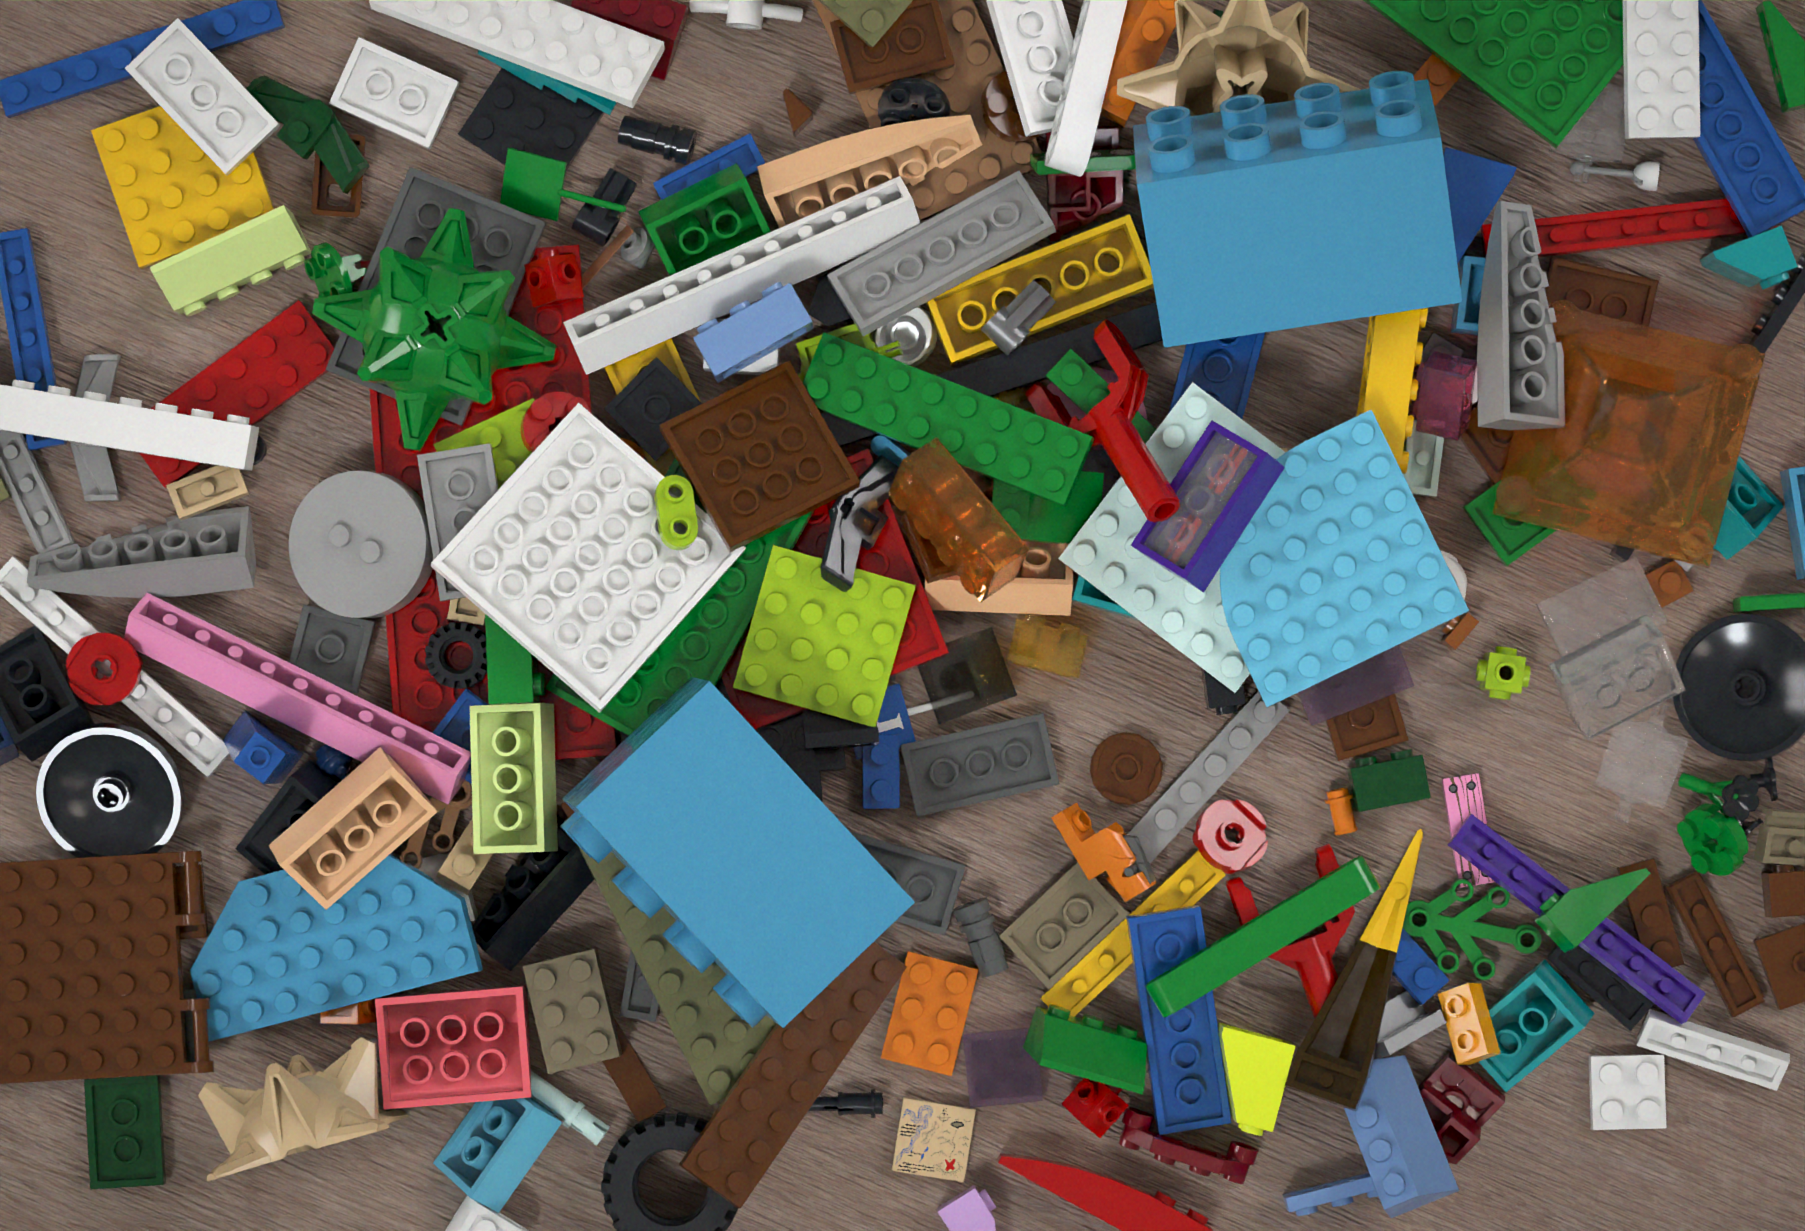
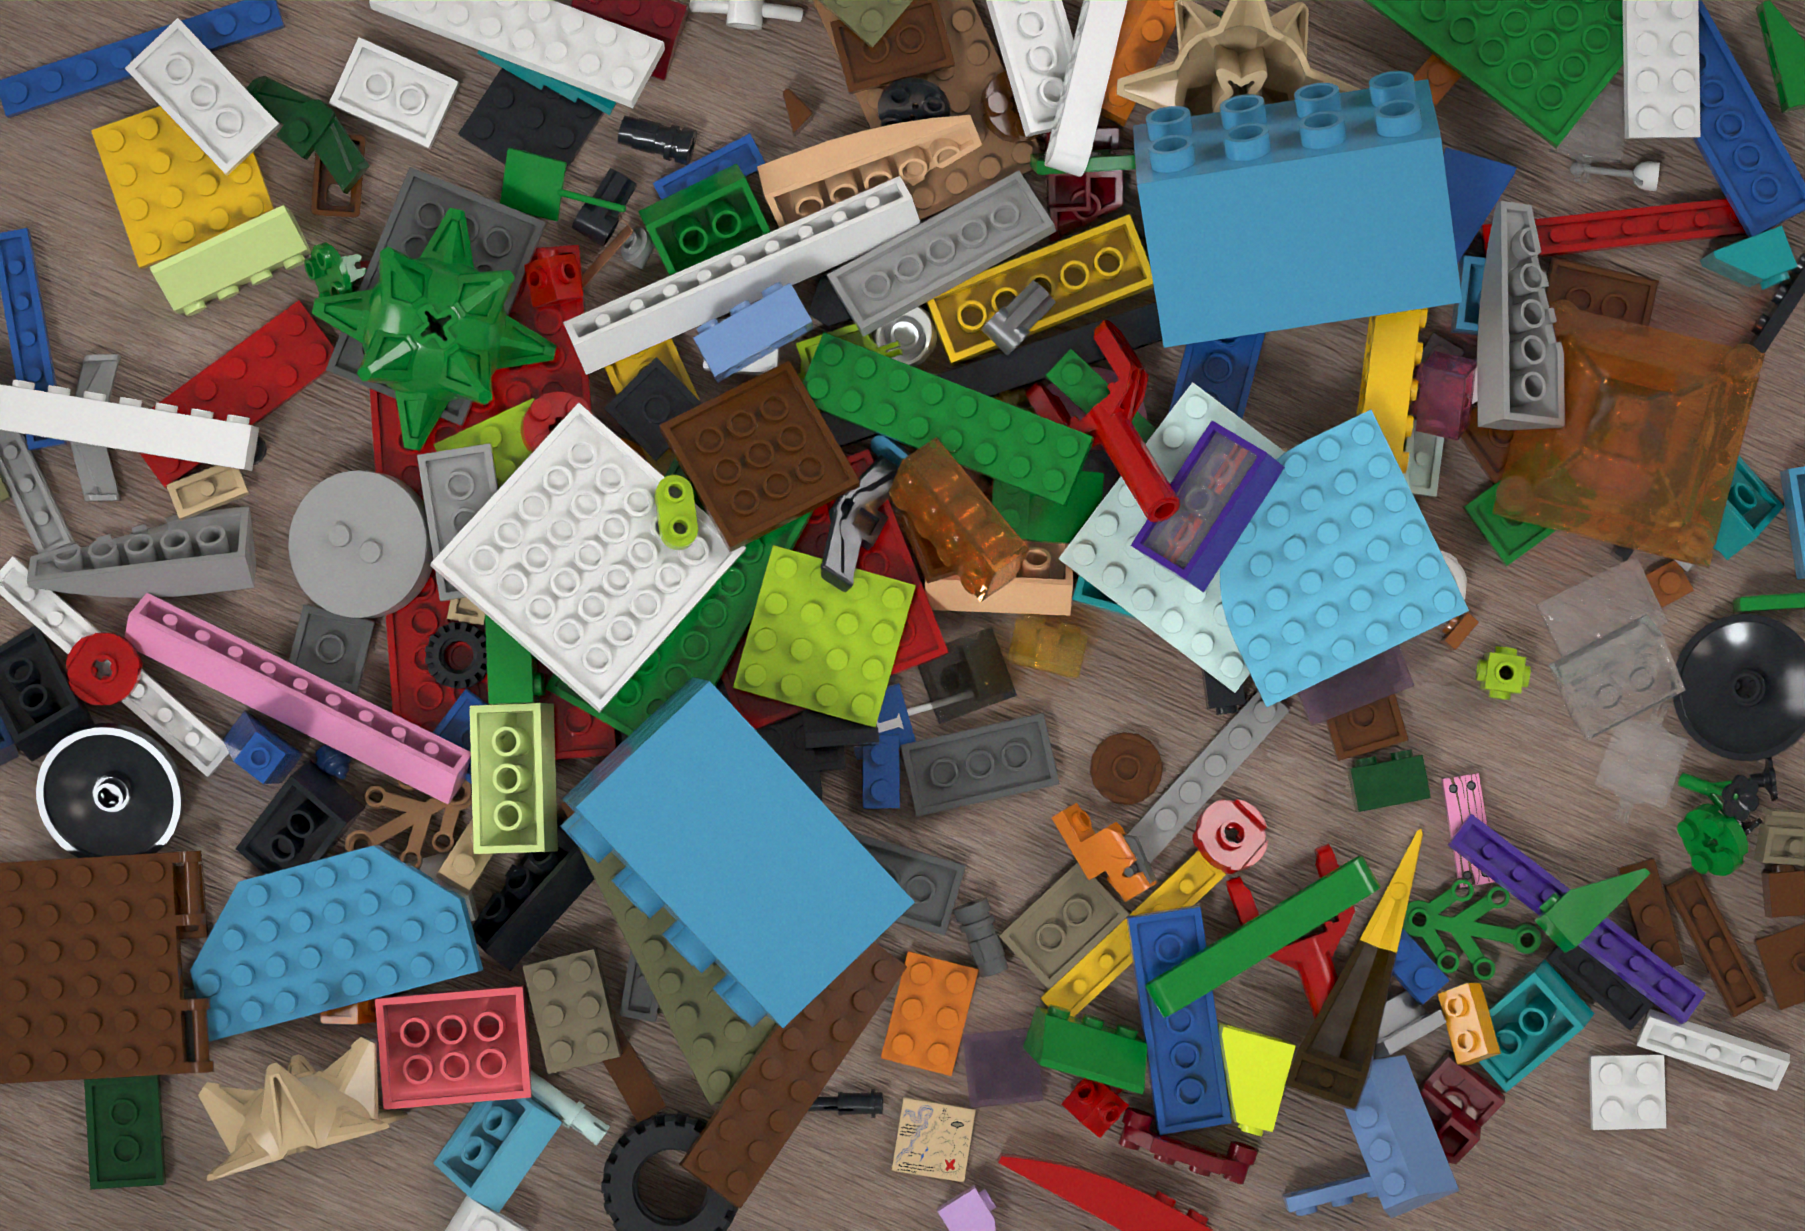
(352, 828): light nougat slope -> none
(1341, 810): orange pin -> none

